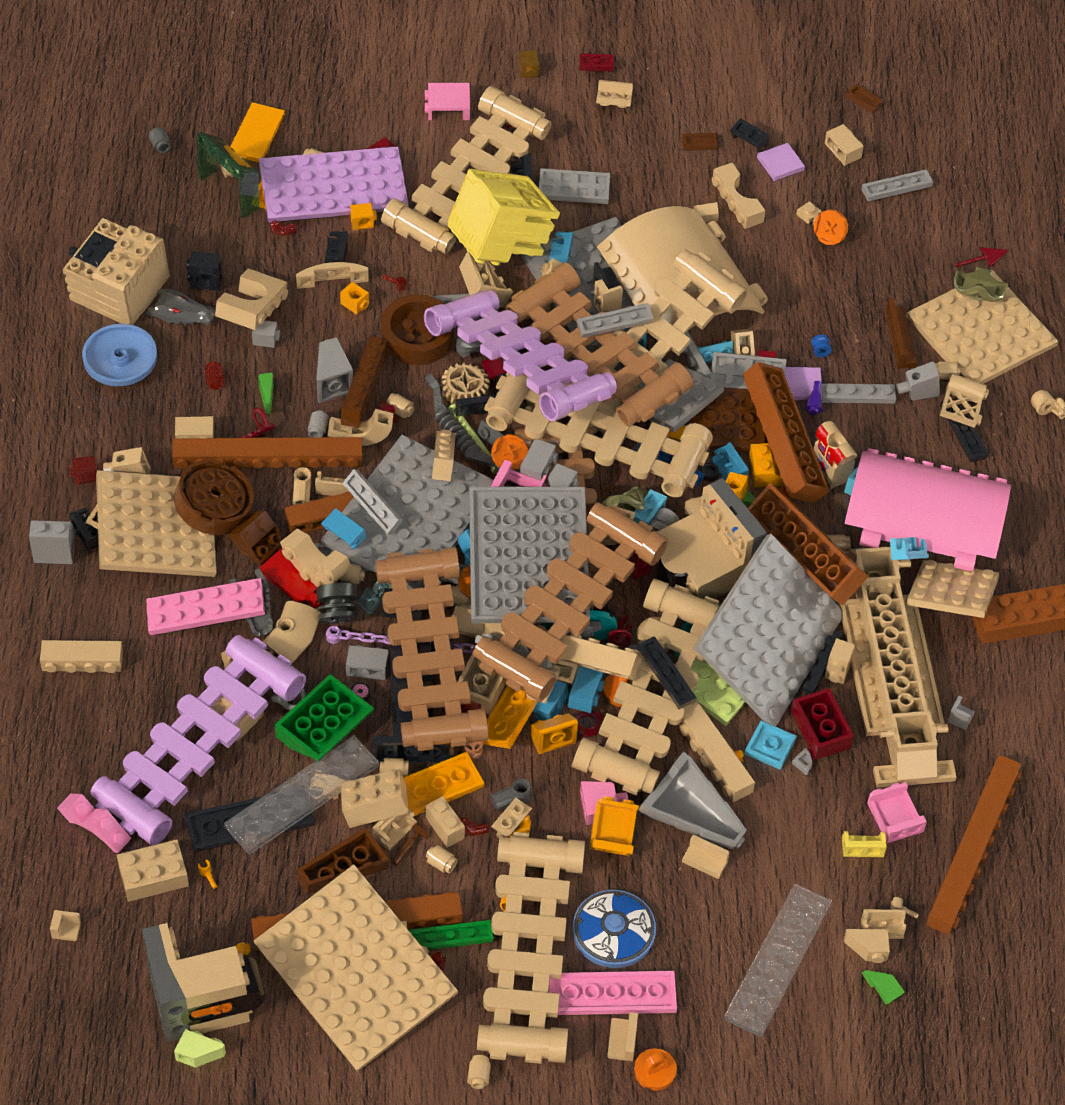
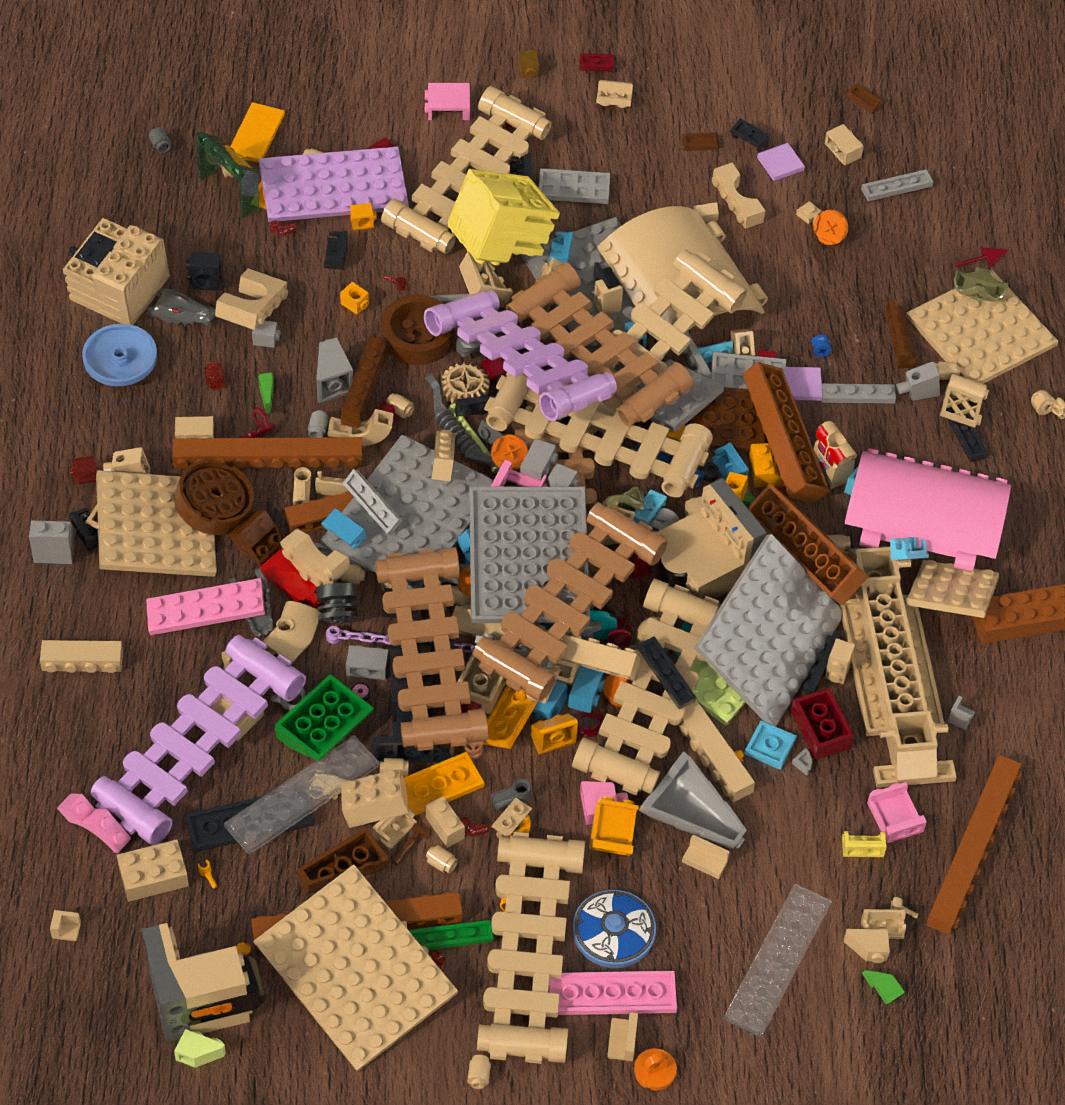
(331, 271): tan slope -> none
(371, 597): clear light blue plate -> none
(615, 320): light grey plate -> none
(814, 403): dark purple cone -> none

